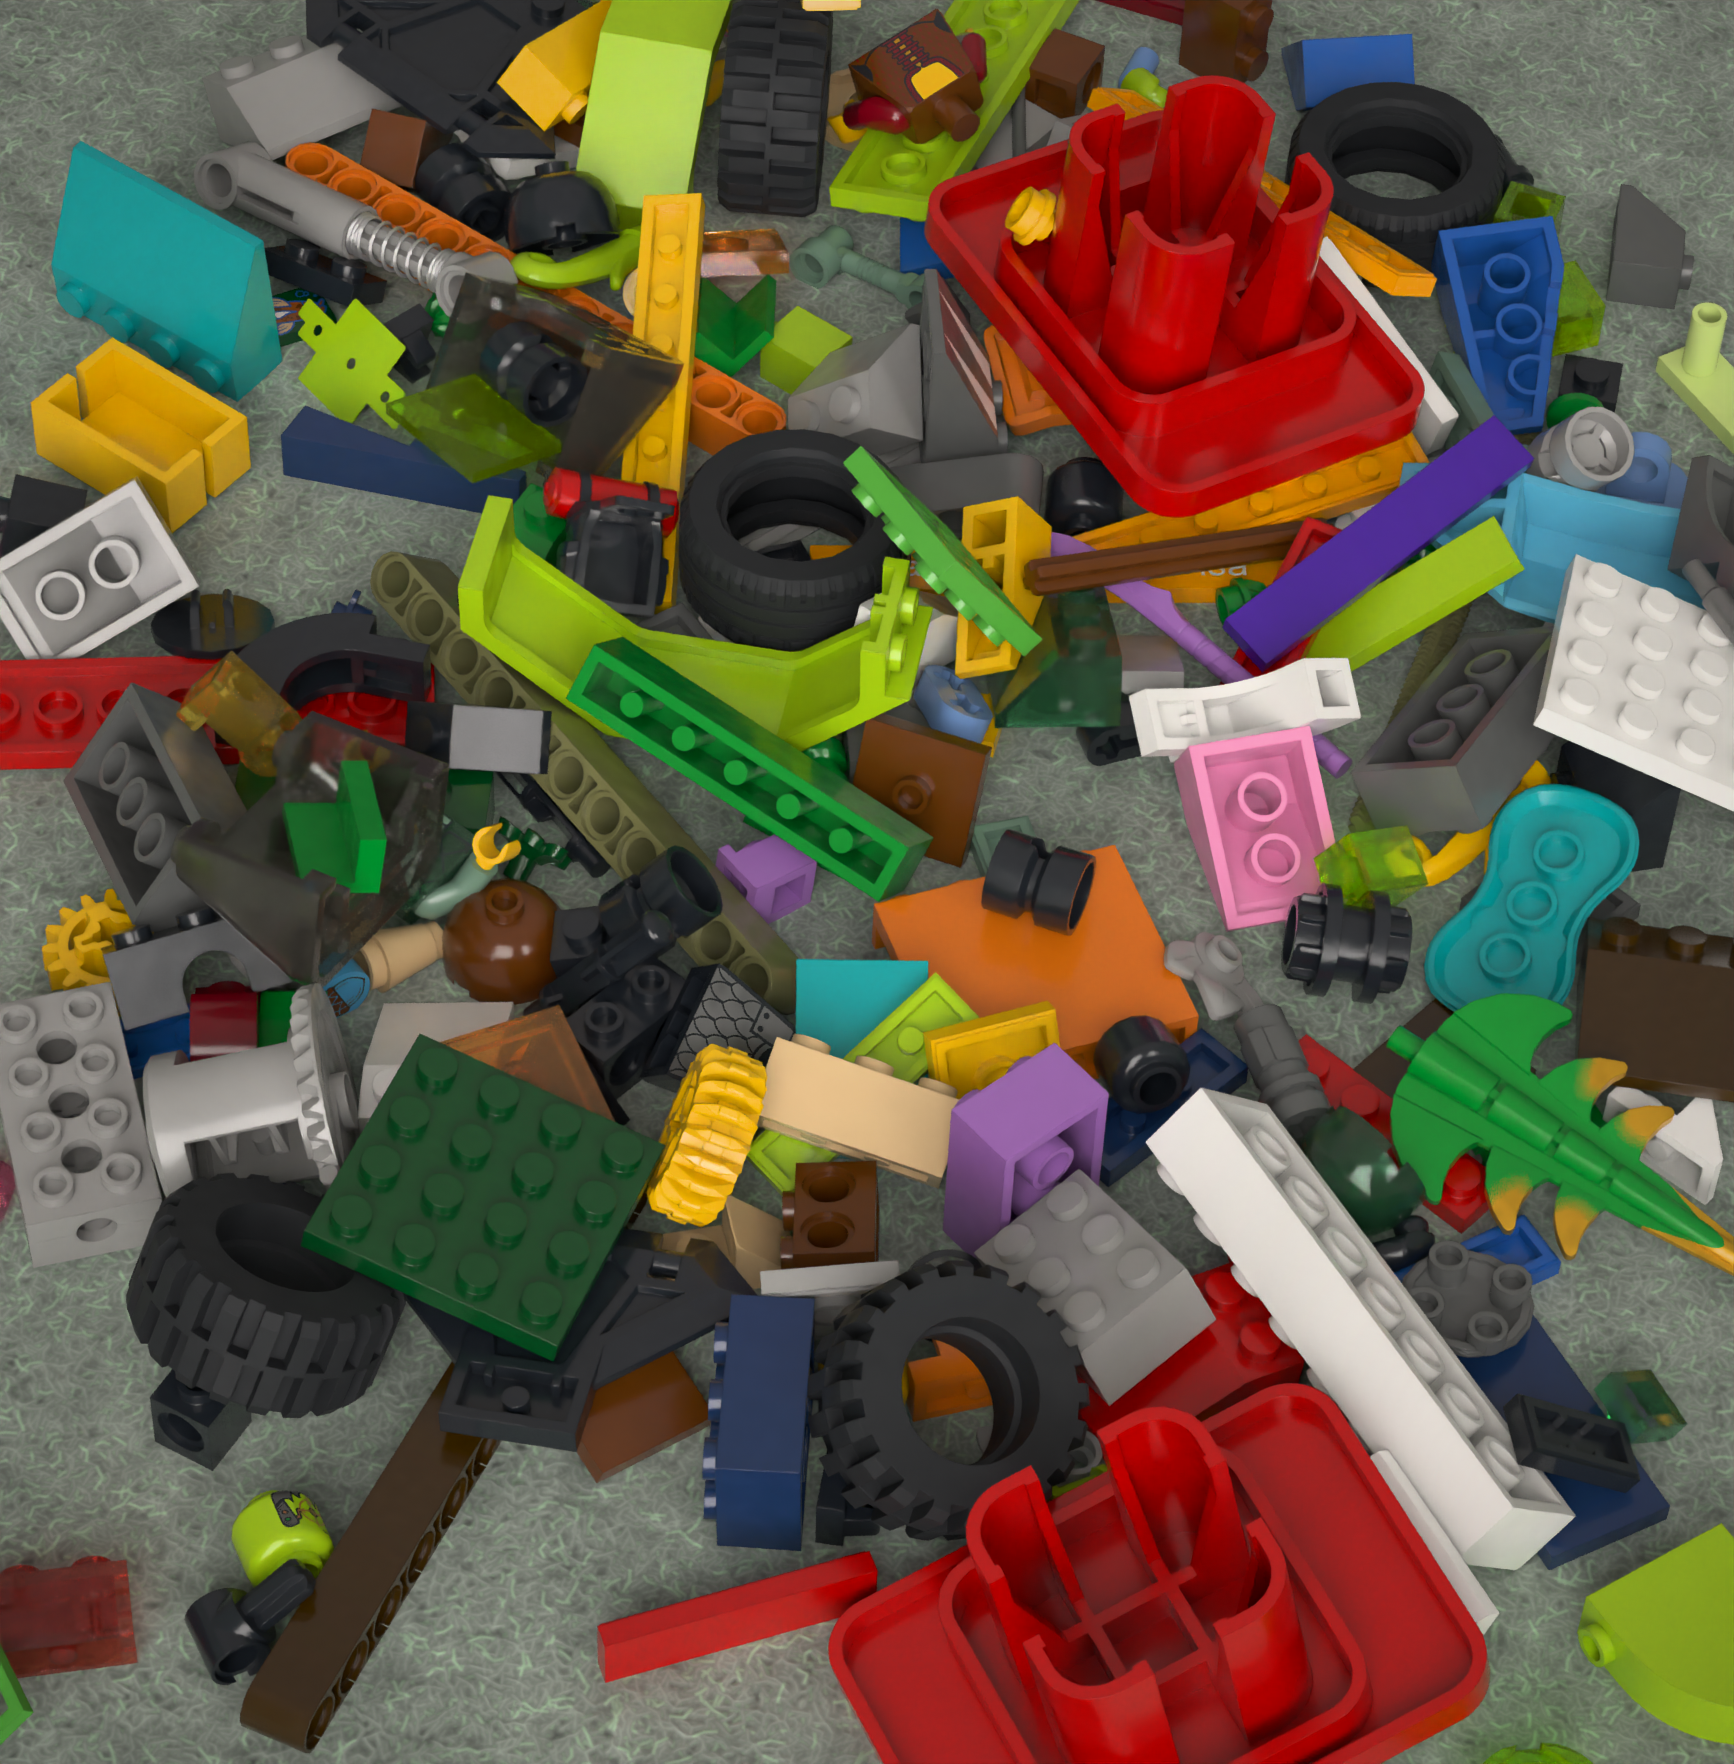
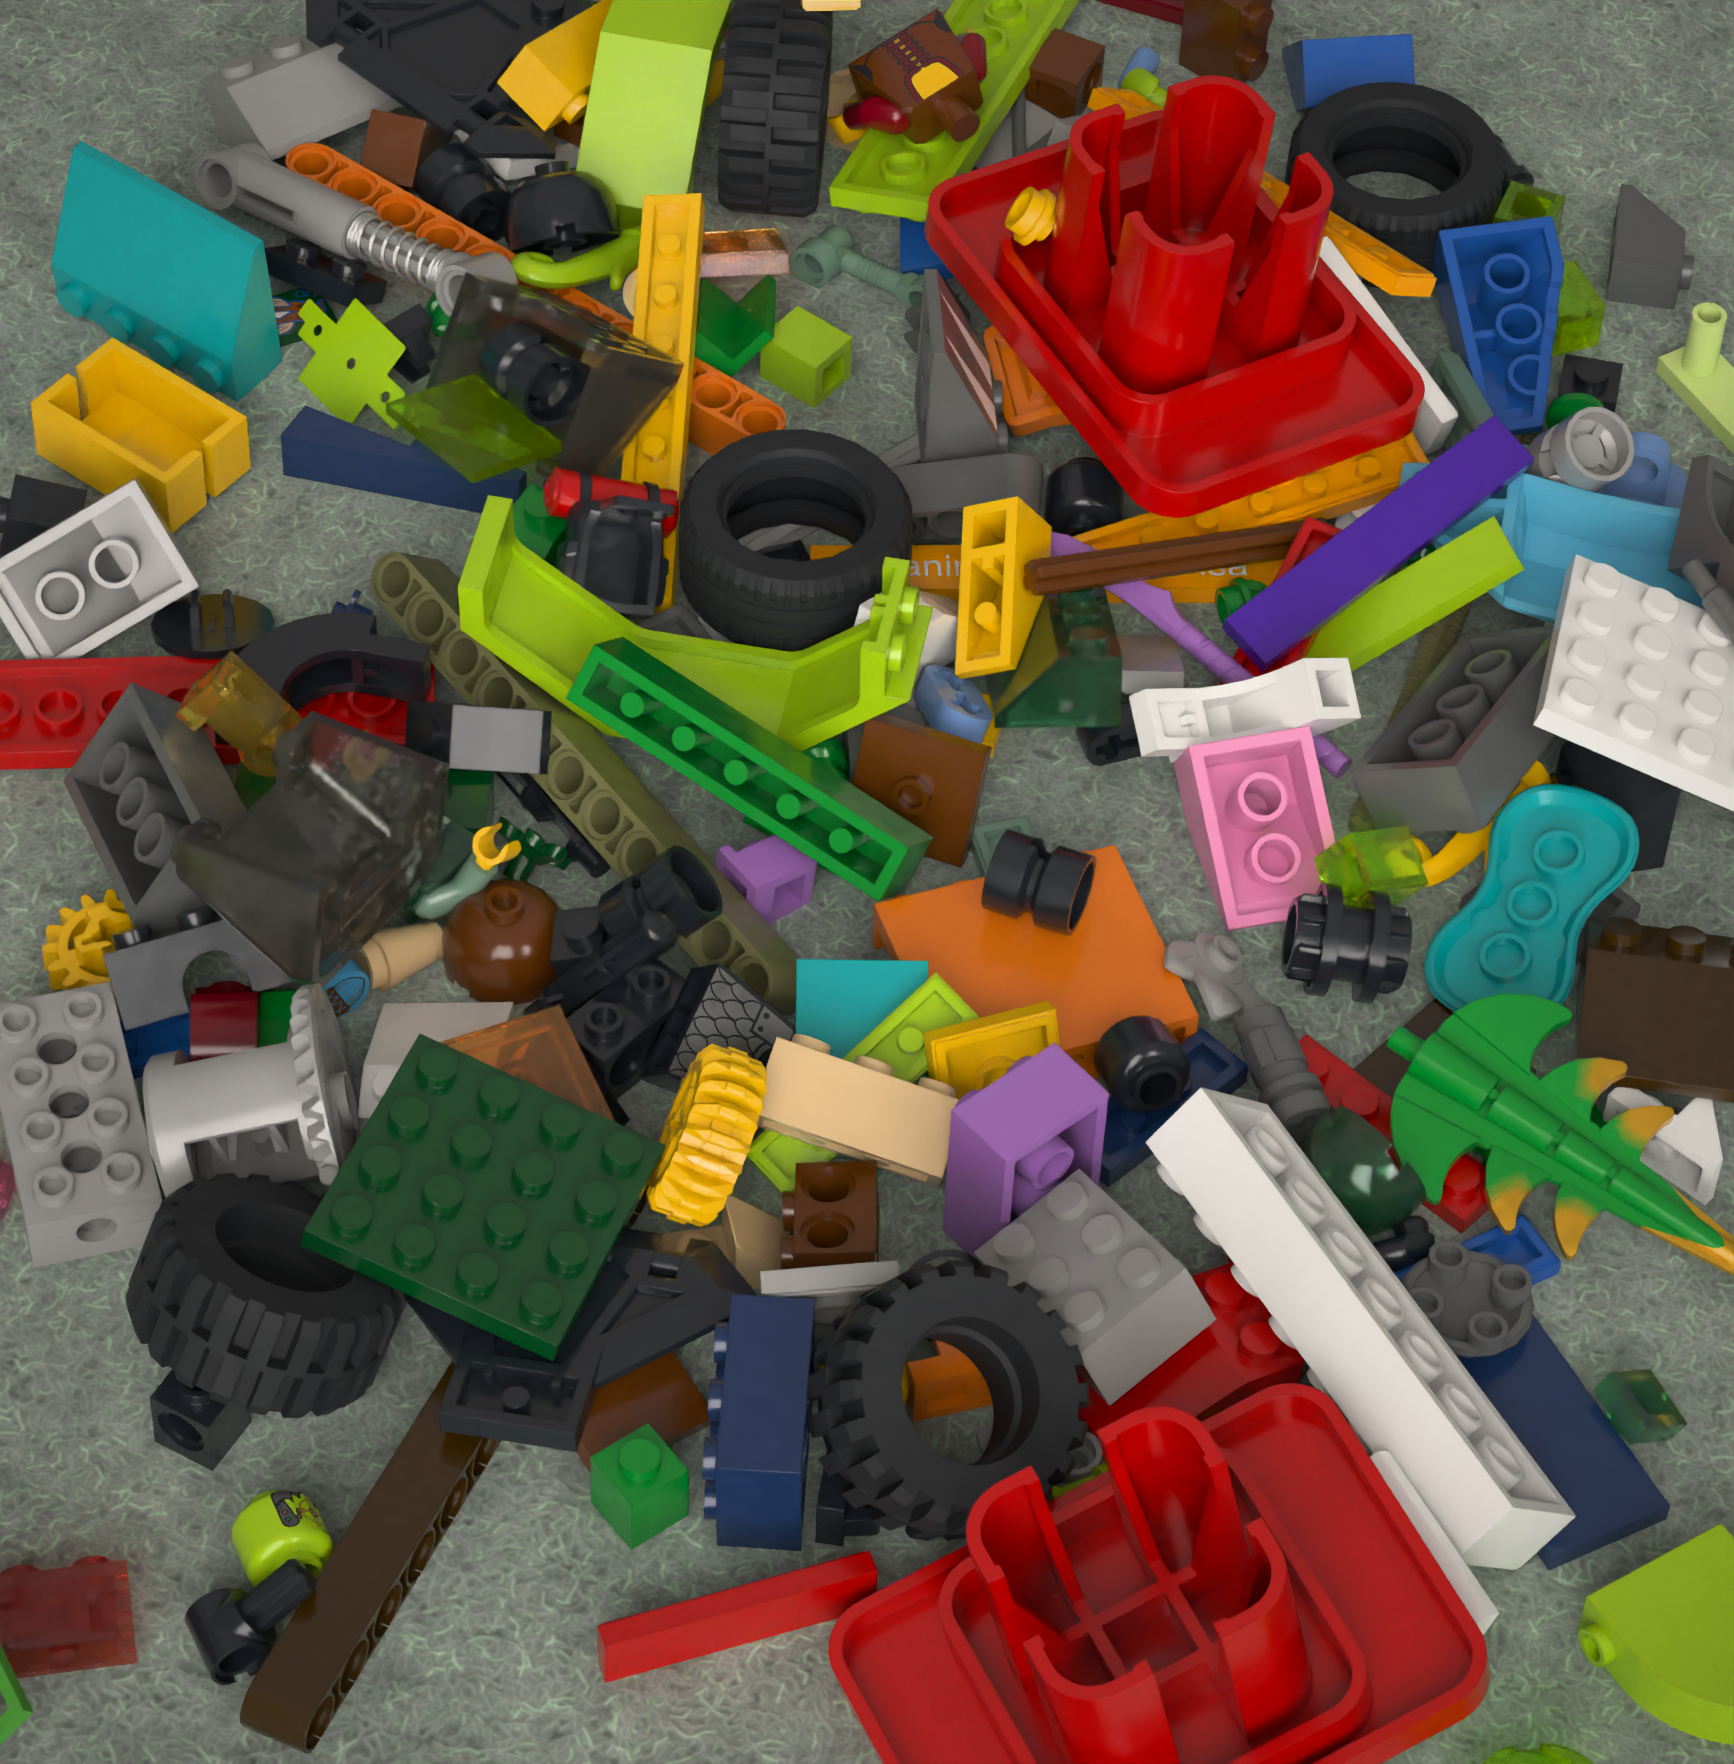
(342, 836): green panel -> none
(639, 1486): none -> green brick
(866, 393): light grey slope -> none
(939, 554): bright green plate -> none
(1571, 1443): black plate -> none

